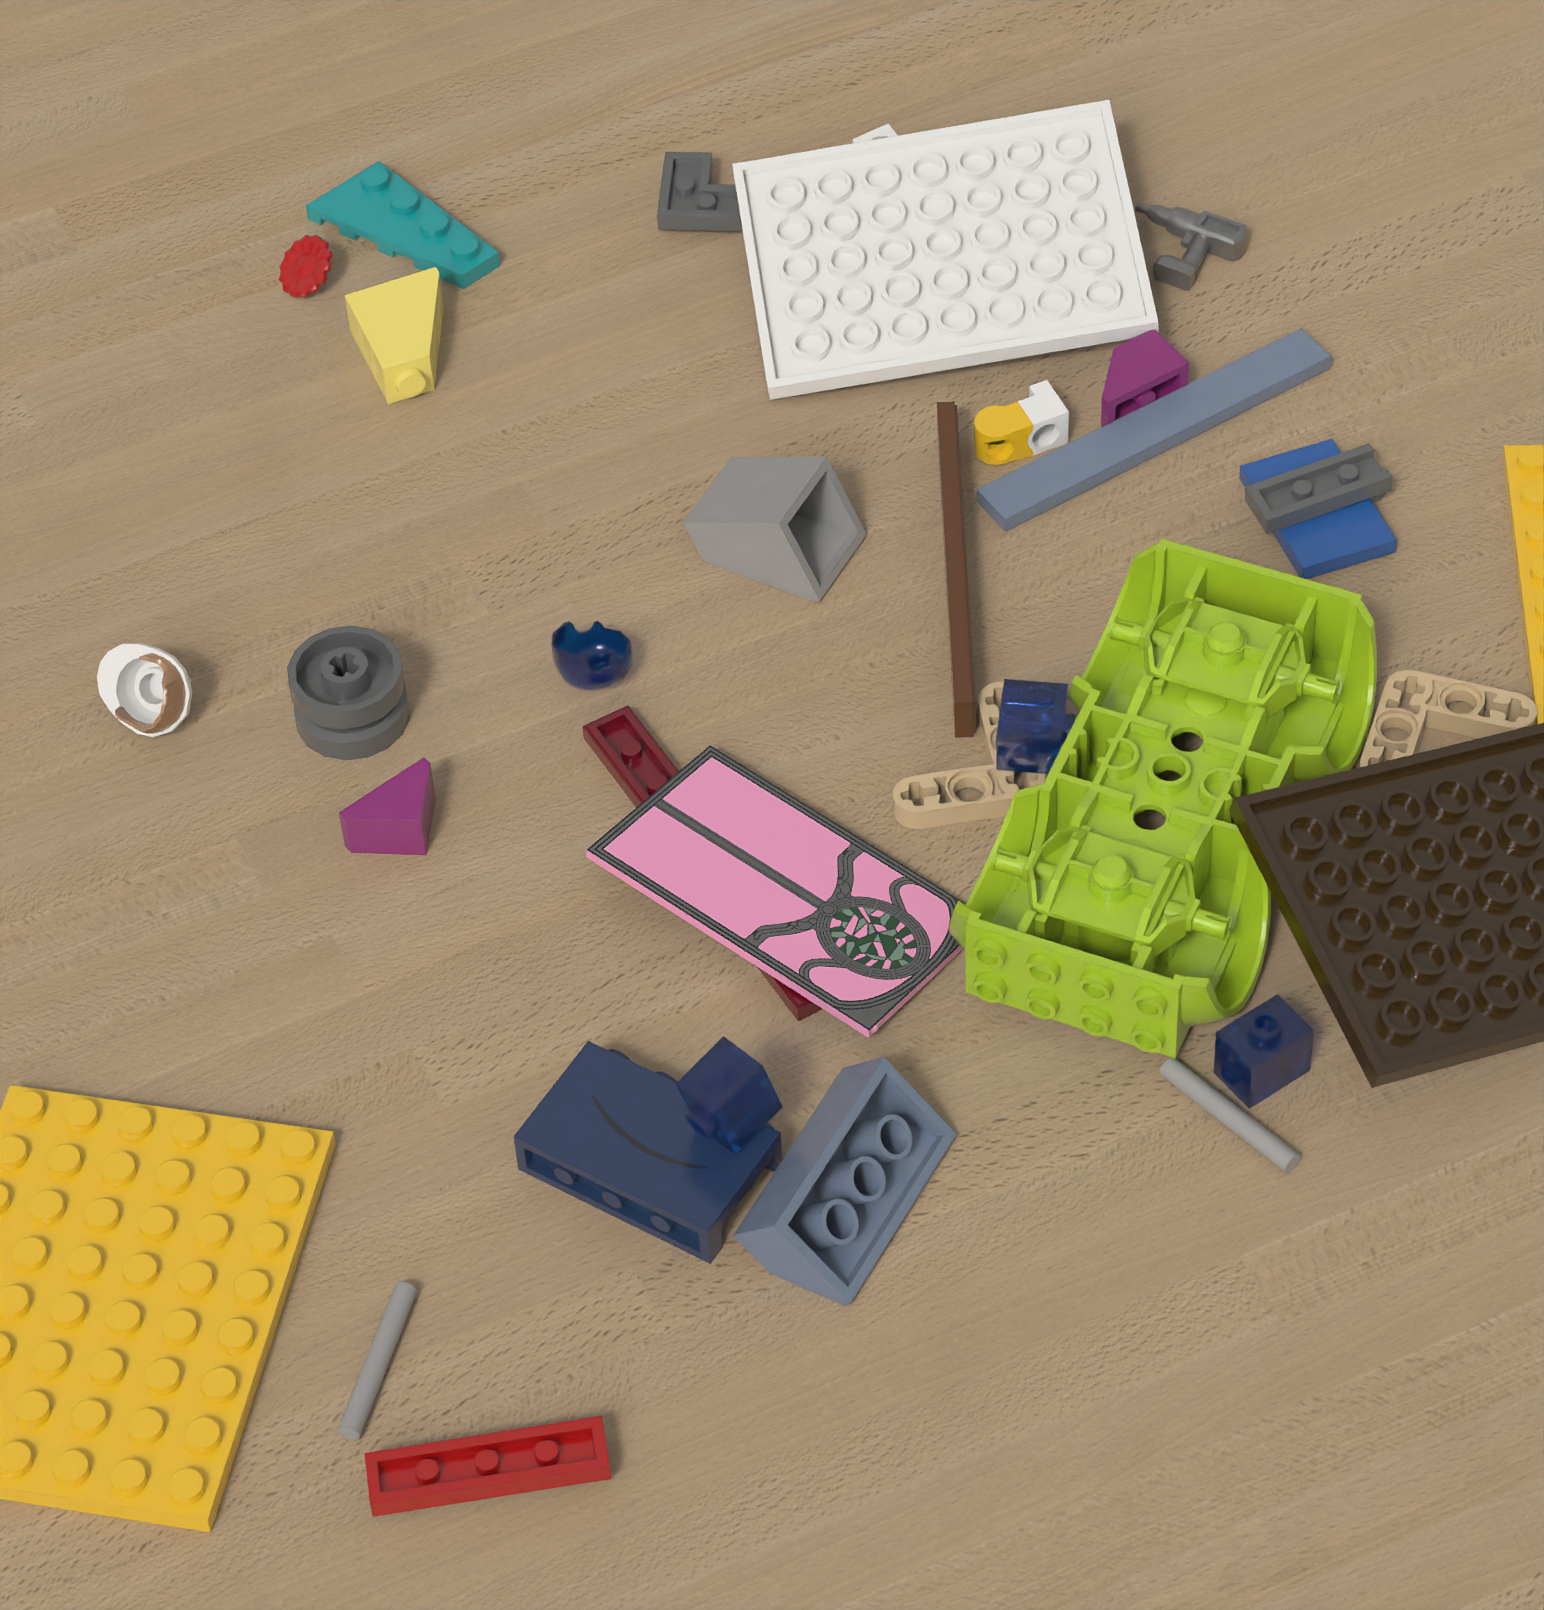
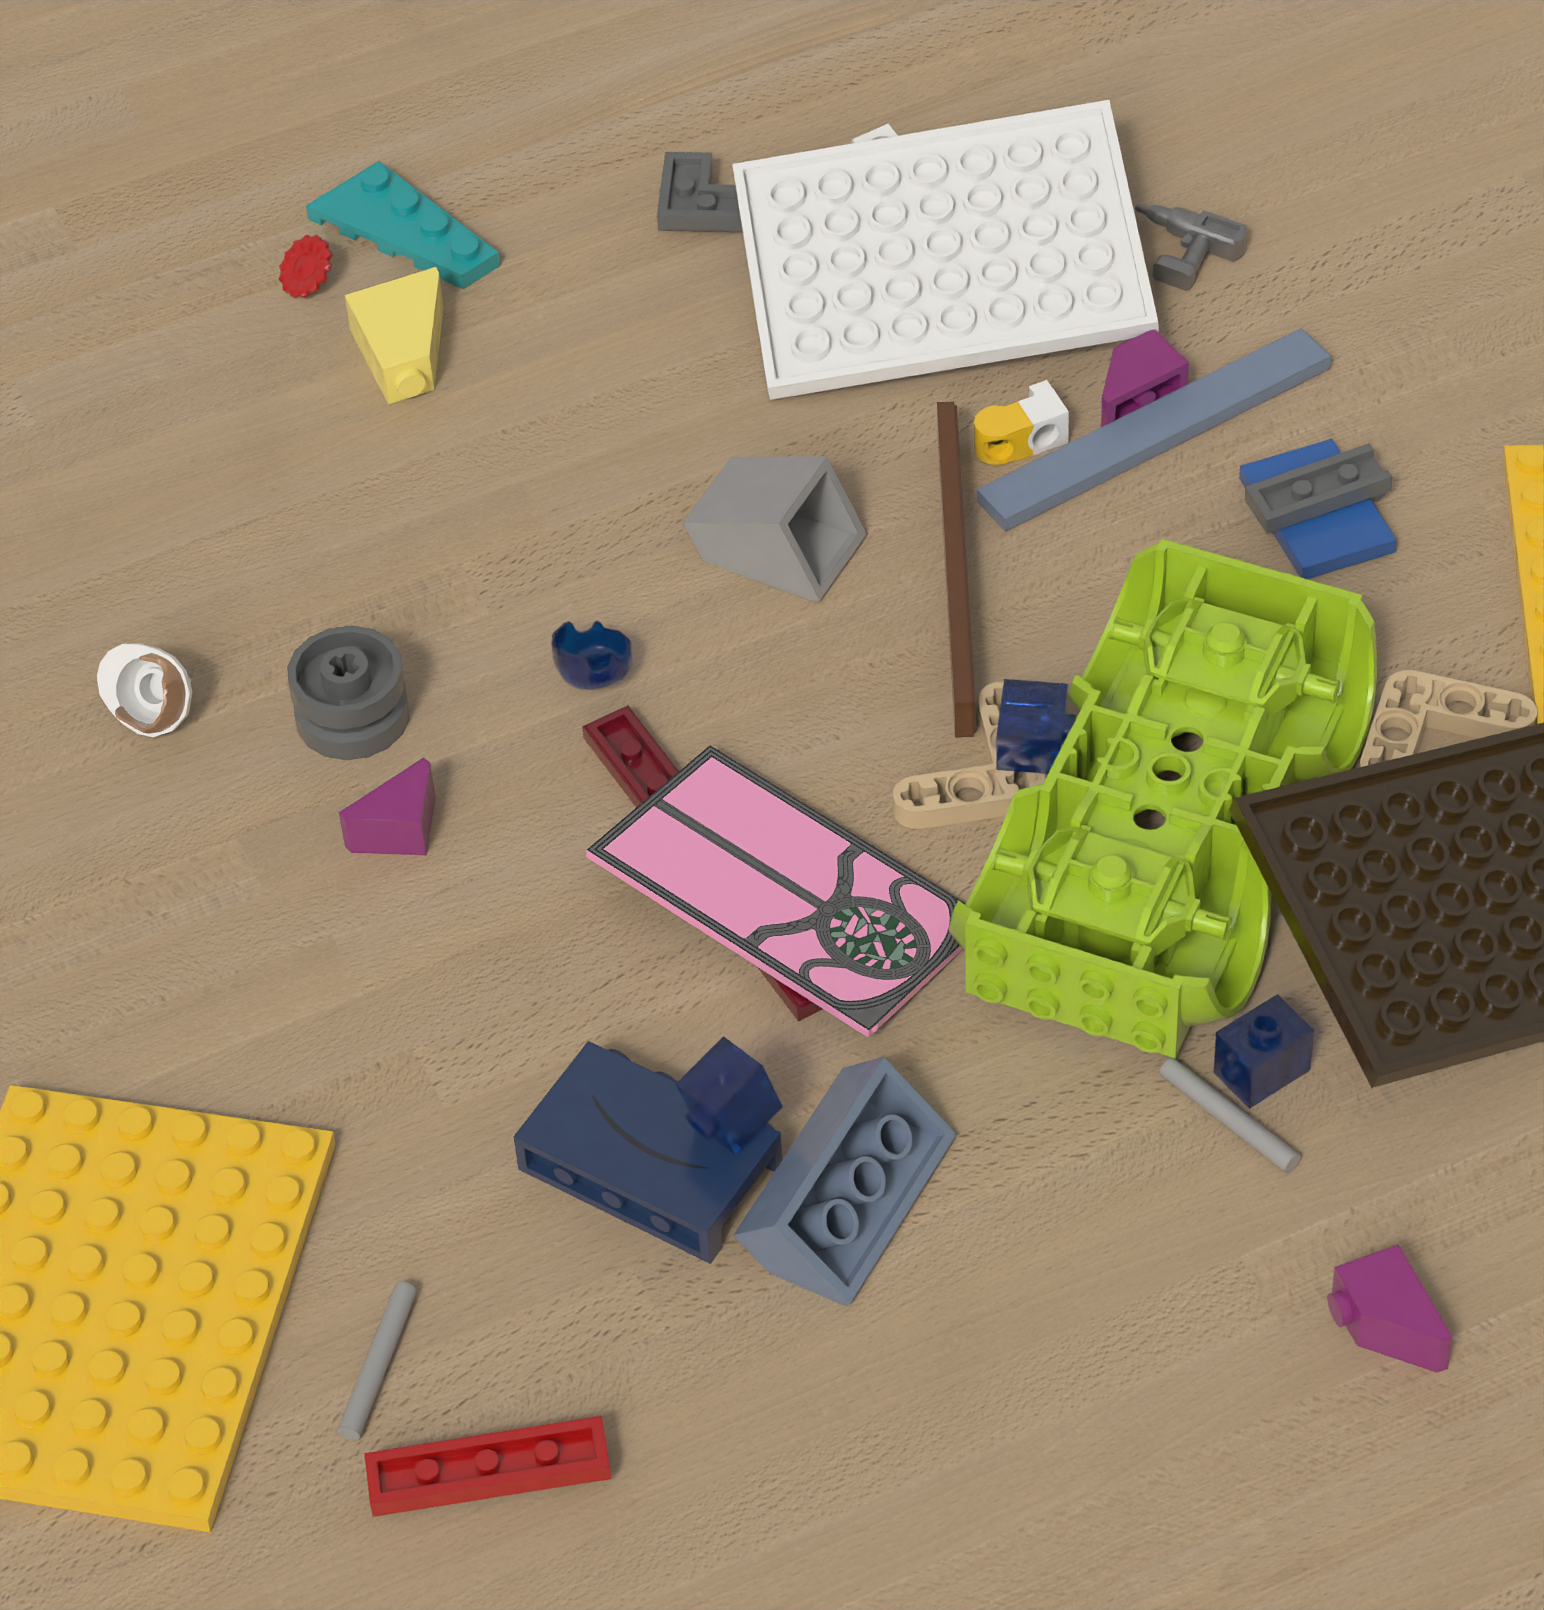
(1389, 1310): none -> magenta slope

